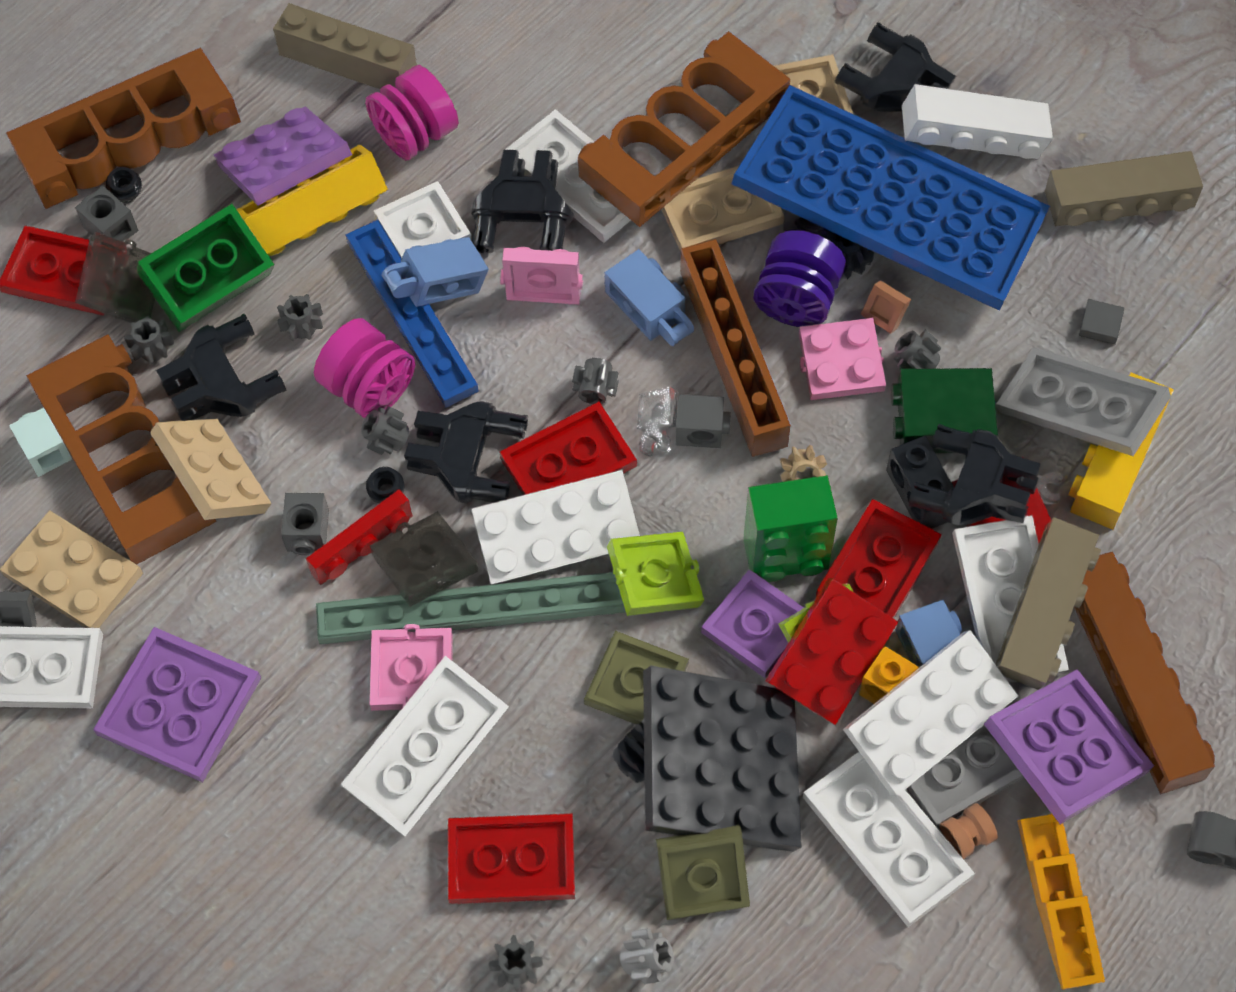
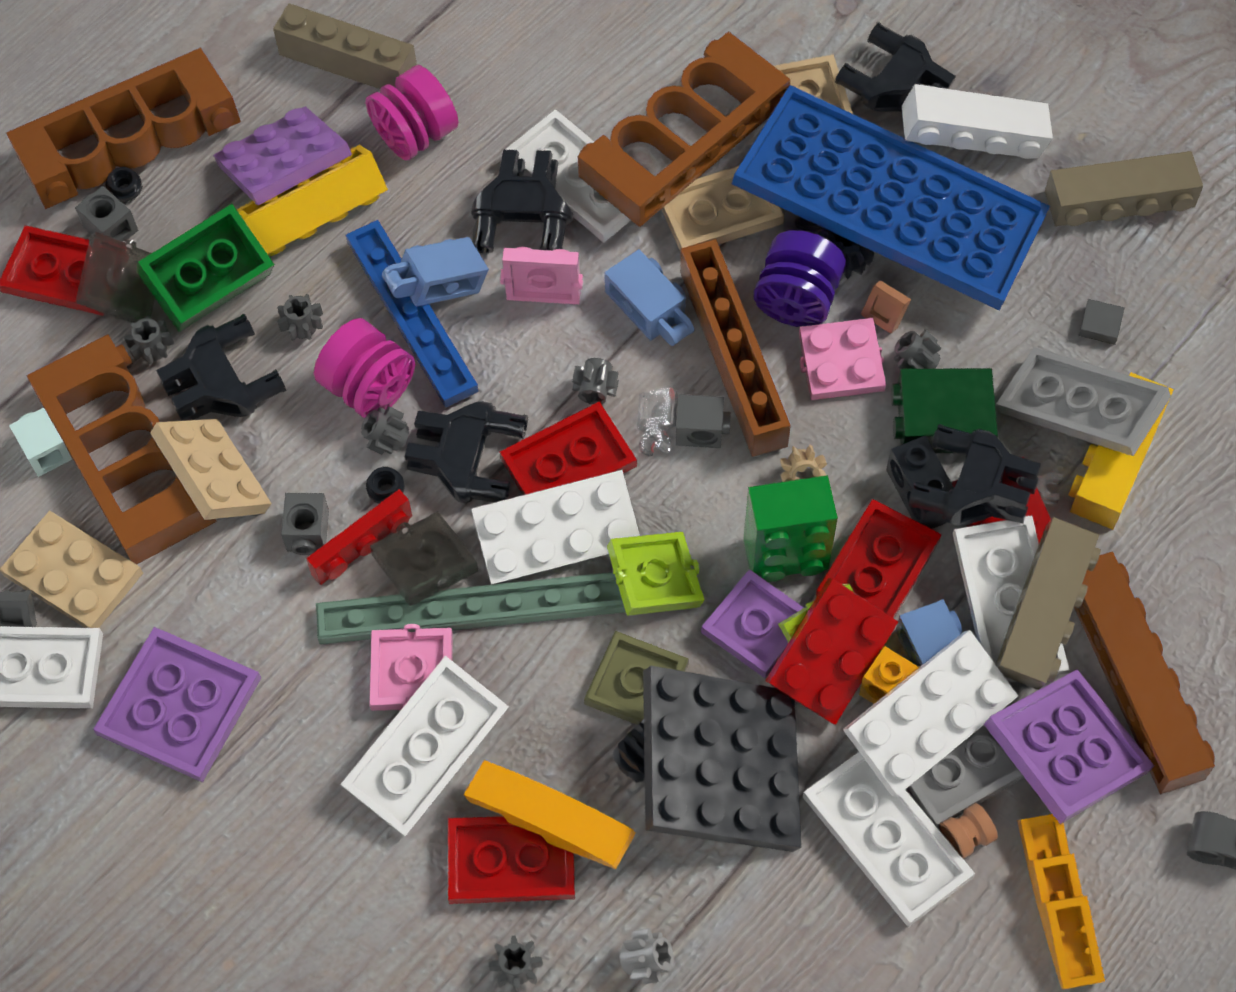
(421, 219): white plate -> none
(550, 814): none -> light orange slope
(703, 872): olive tile -> none

